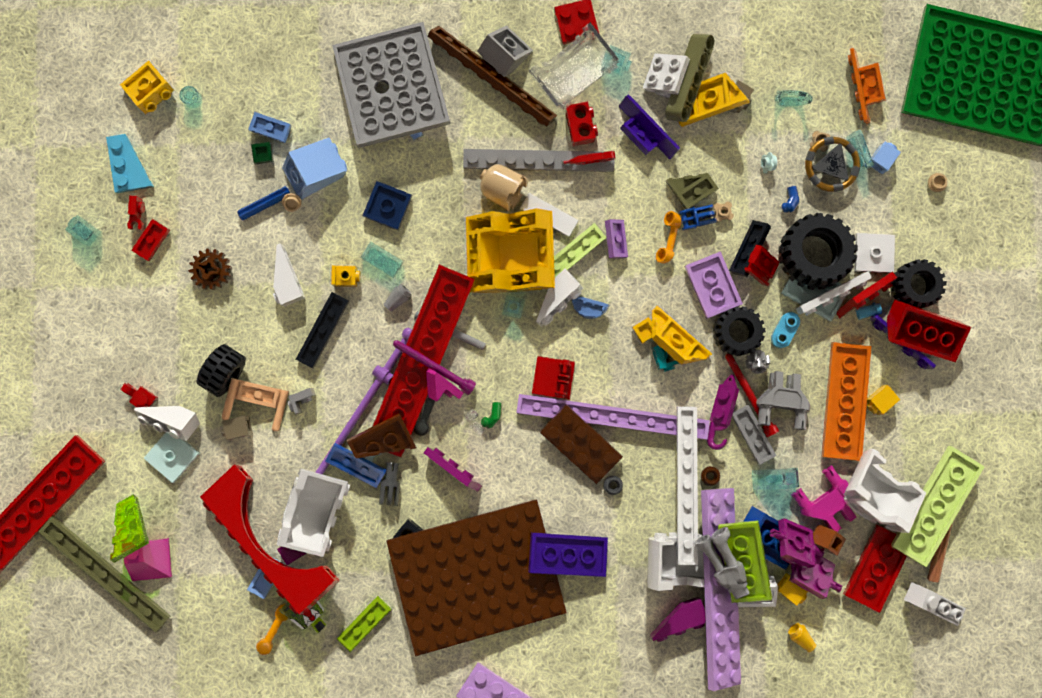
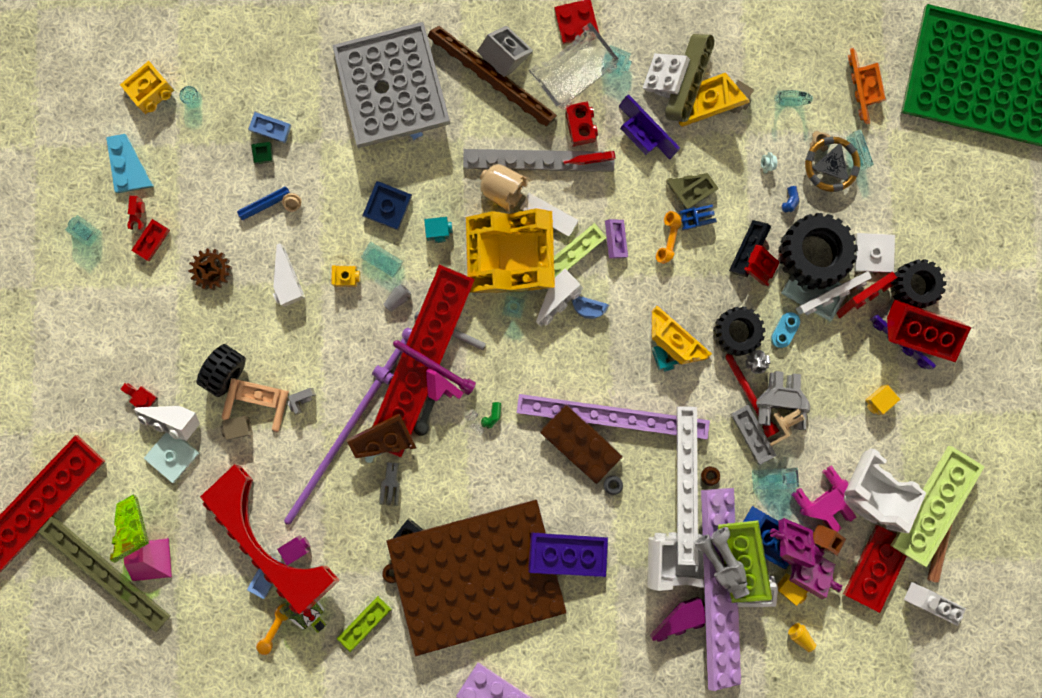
(311, 512): white cylinder -> none
(314, 167): light blue slope -> none
(322, 330): black plate -> none
(357, 467): blue plate -> none
(386, 576): none -> reddish brown plate
(438, 229): none -> teal brick
(452, 468): magenta wing -> none
(553, 377): red hinge -> none
(643, 330): yellow plate -> none
(713, 285): lavender plate -> none
(722, 410): magenta plate -> none
(723, 216): tan plate -> none
(785, 423): none -> tan bracket
(846, 401): orange plate -> none
(868, 311): medium azure pin -> none
(884, 157): light blue brick -> none
(937, 182): tan plate -> none

